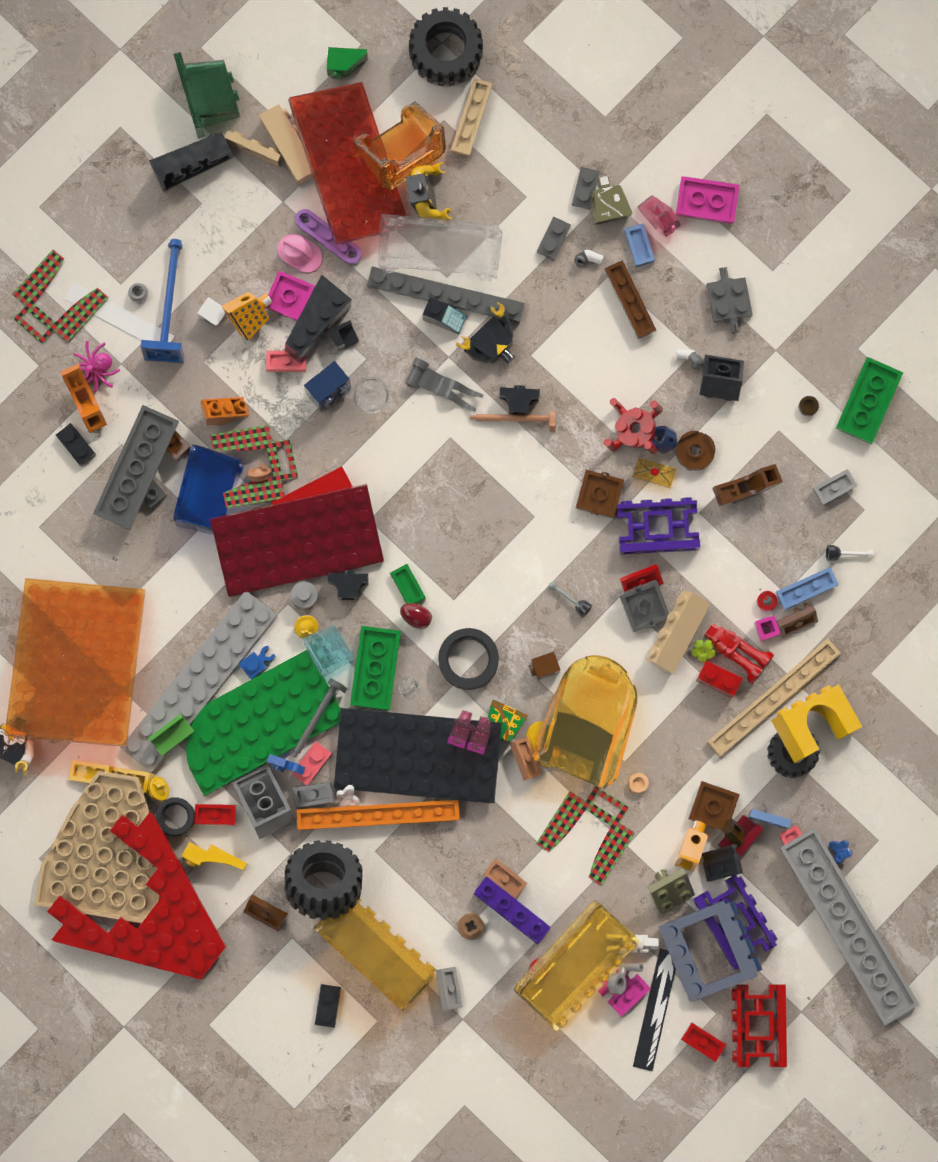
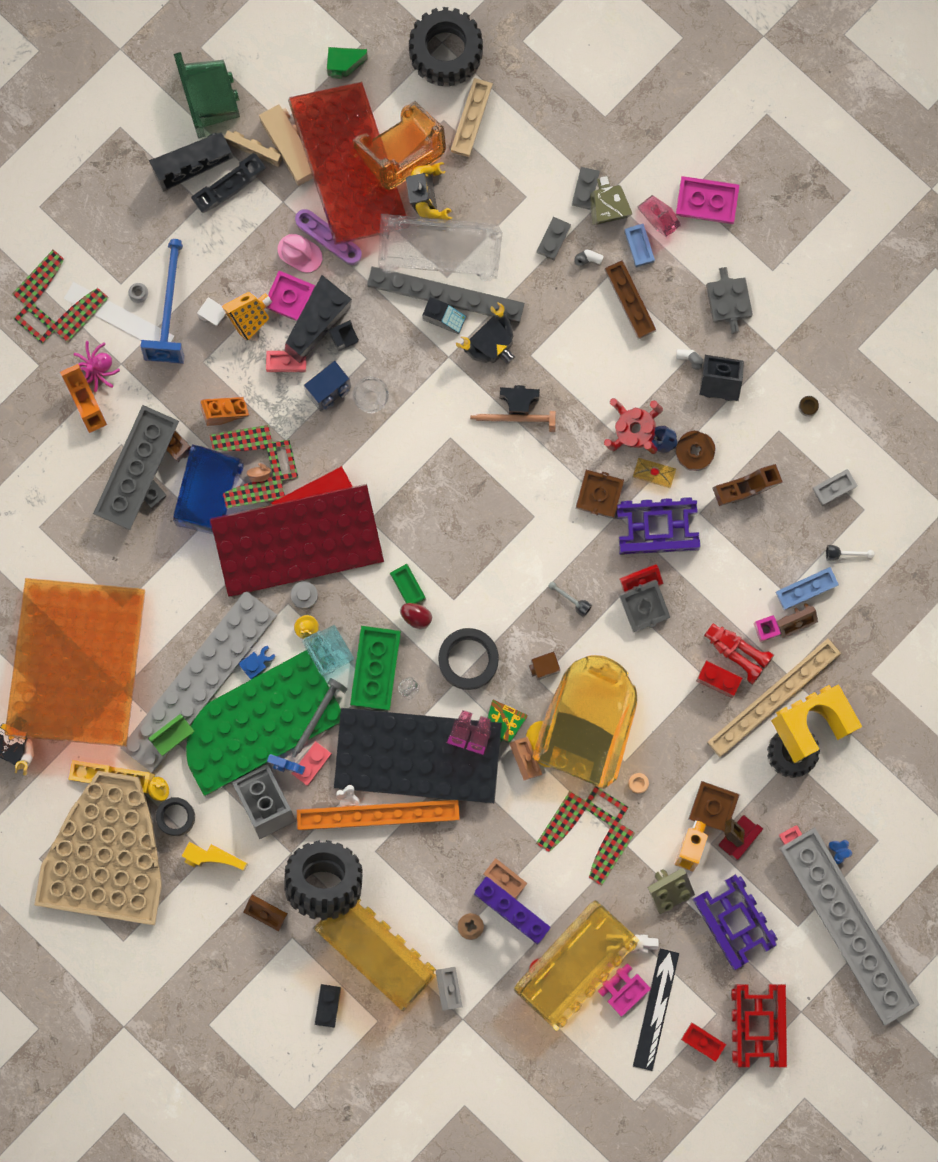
(75, 444): black plate -> none
(173, 935): red wing -> none
(215, 814): red plate -> none
(229, 184): none -> black slope
(313, 794): dark grey plate -> none
(348, 583): black brick -> none
(439, 384): dark grey flag -> none
(617, 981): light grey plate -> none
(677, 631): tan brick -> none
(684, 962): hinge -> none
(703, 650): lime plant -> none
(721, 863): black plate -> none
(767, 601): red tile -> none
(769, 819): medium blue tile -> none
(869, 400): green plate -> none

